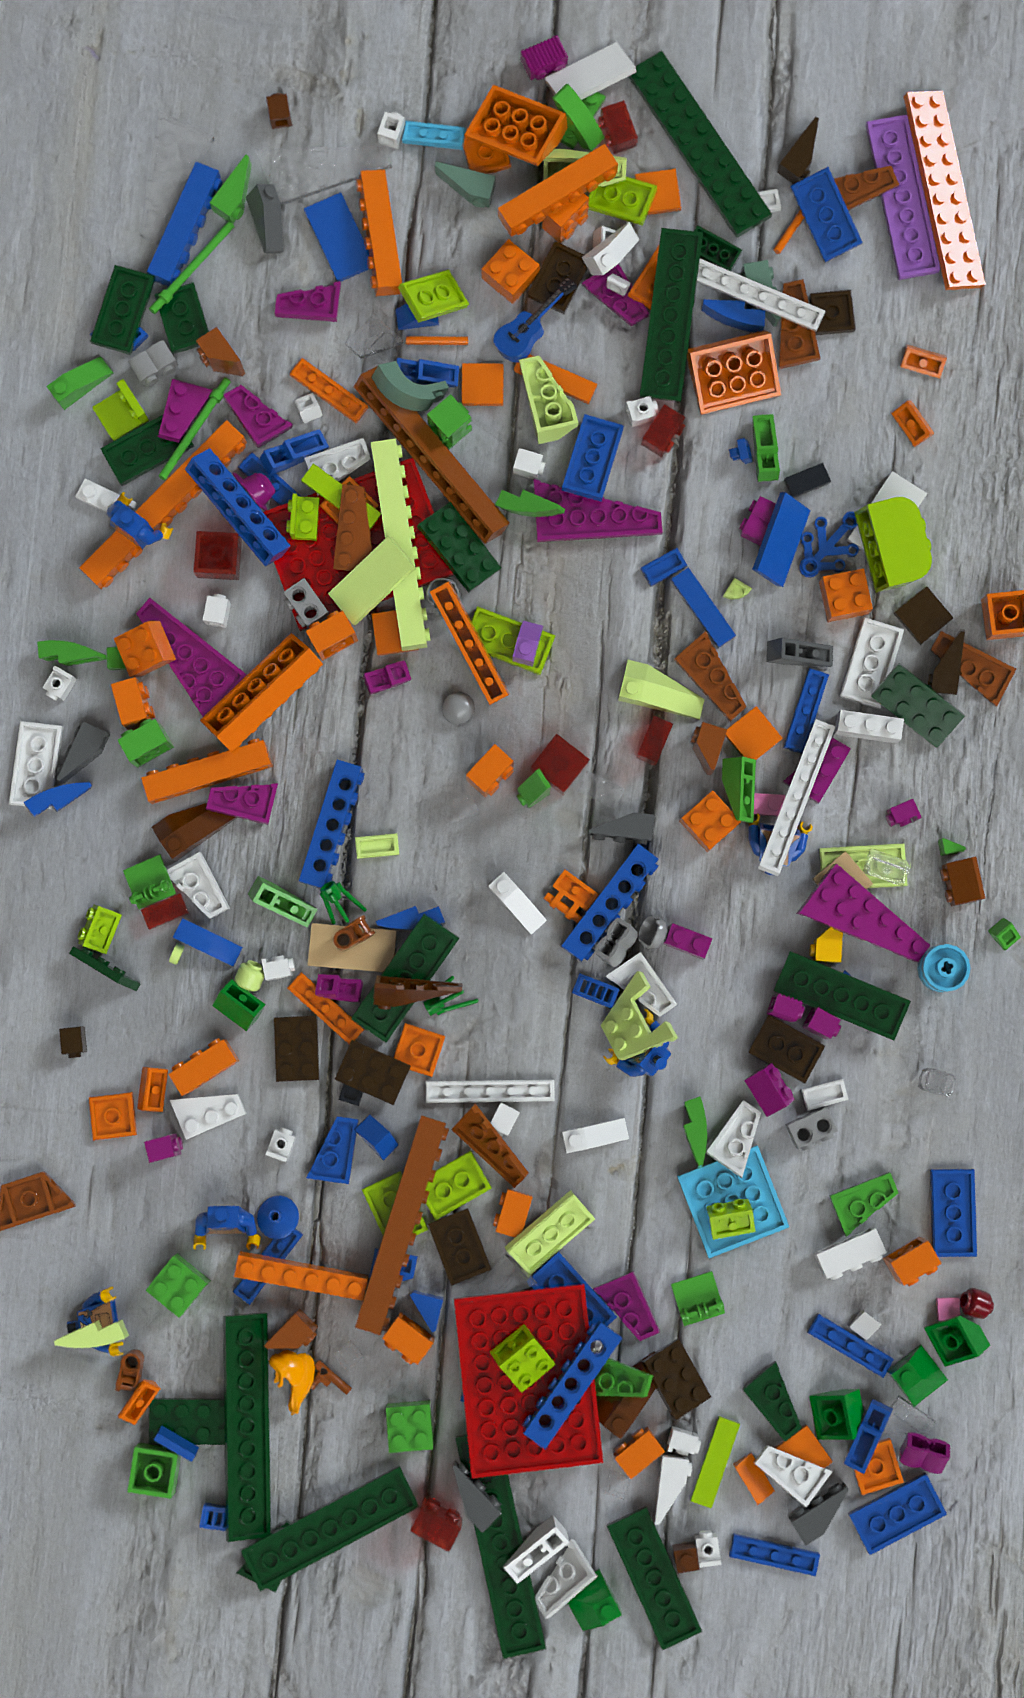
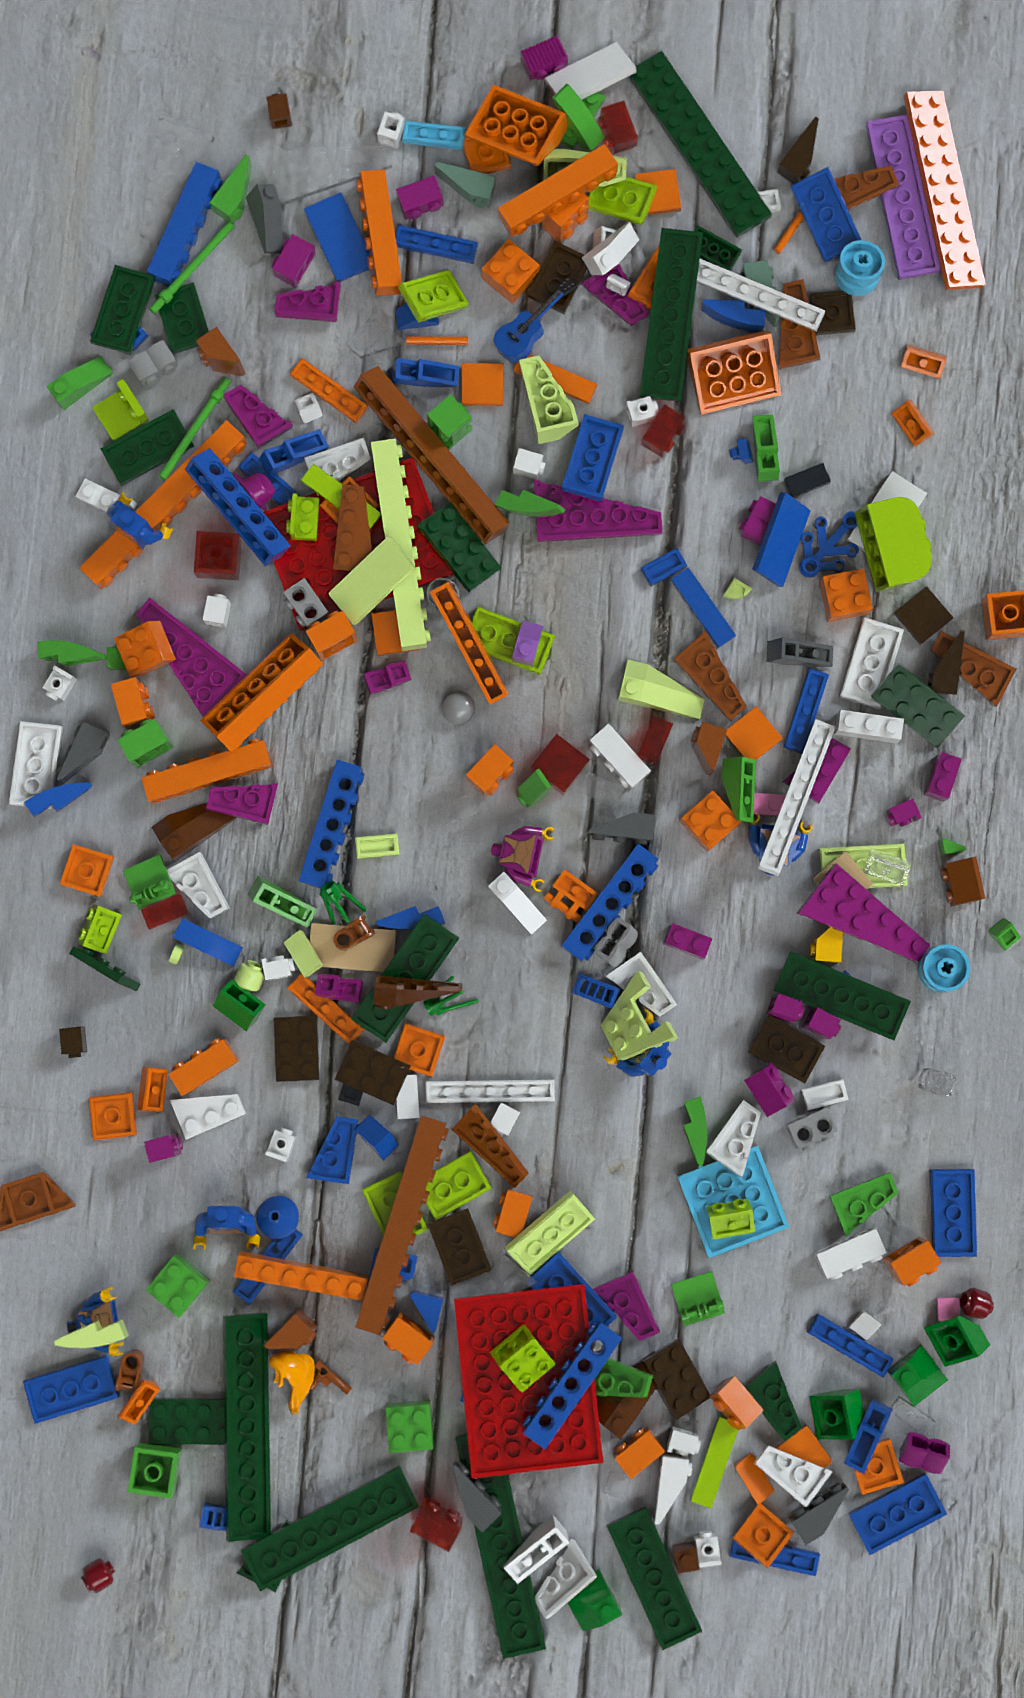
(71, 1389): none -> blue tile
(87, 870): none -> orange plate
(98, 1575): none -> dark red head
(176, 1443): blue tile -> none
(181, 408): magenta wing -> none
(293, 260): none -> magenta brick
(303, 953): none -> yellowish green tile
(405, 393): sand green arch -> none
(408, 1099): none -> white tile
(420, 198): none -> magenta brick
(436, 244): none -> blue tile
(522, 854): none -> magenta torso
(595, 1135): white slope -> none
(618, 757): none -> white brick
(653, 932): light grey hair -> none
(736, 1403): none -> orange brick
(763, 1535): none -> orange plate
(859, 268): none -> medium azure wheel
(942, 776): none -> magenta brick

